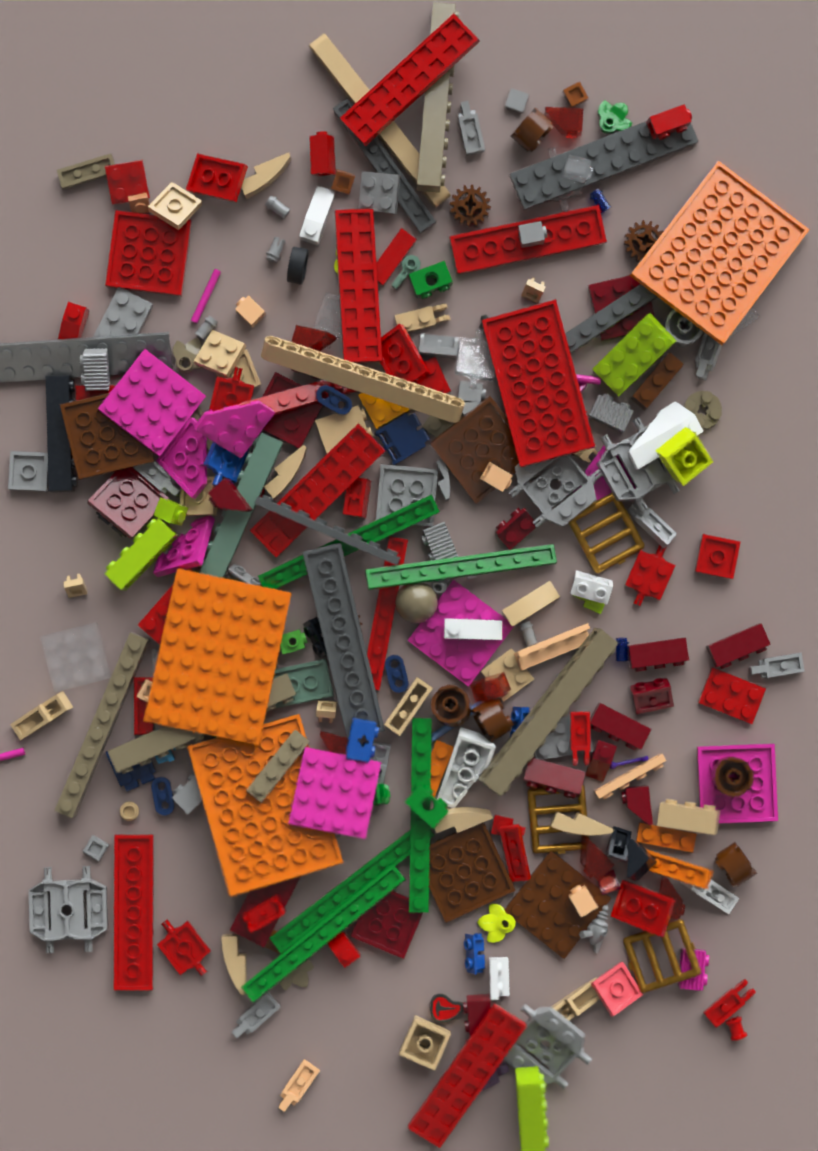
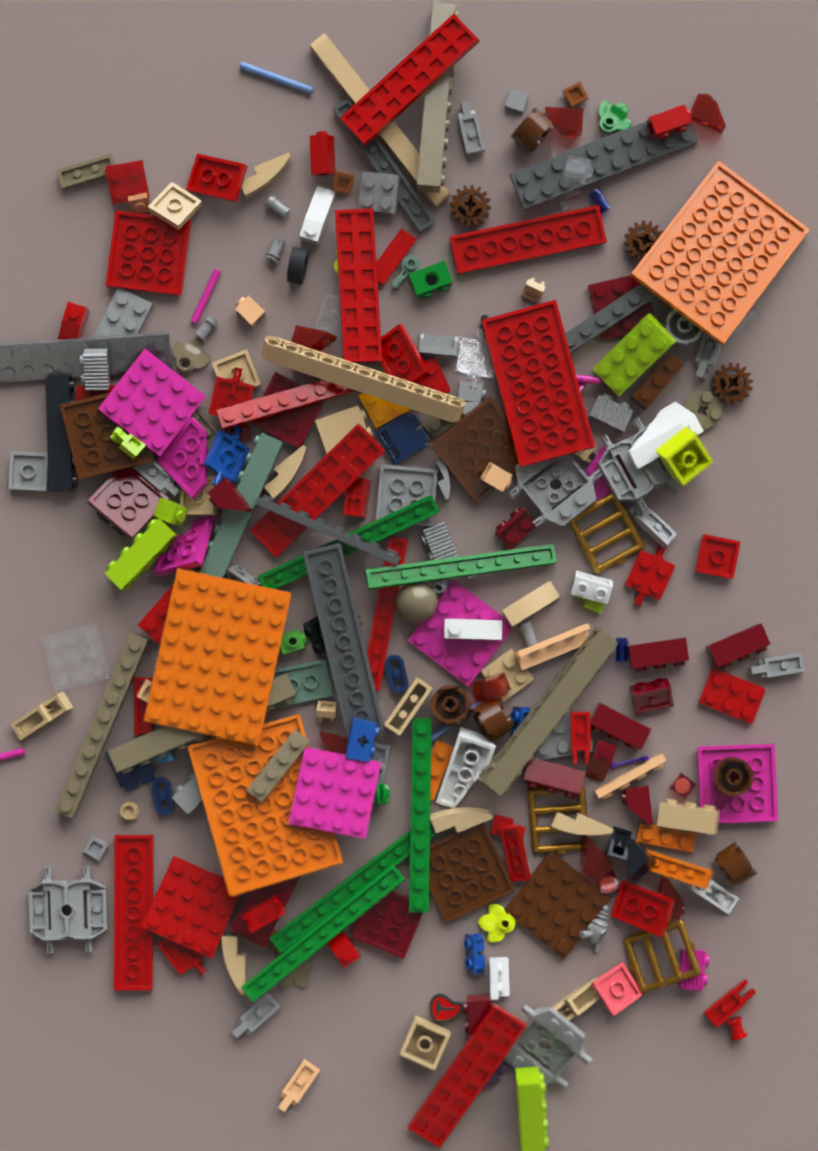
(75, 587): tan tile -> none
(129, 443): none -> lime plate
(191, 907): none -> red plate
(220, 353): tan plate -> none
(235, 425): dark pink plate -> none
(276, 78): none -> medium blue bar
(333, 399): dark blue plate -> none
(421, 318): tan hinge -> none
(430, 816): green brick -> none
(532, 234): light grey brick -> none
(582, 900): light nougat brick -> none
(682, 785): none -> clear red tile
(707, 113): none -> clear red slope
(738, 388): none -> reddish brown gear

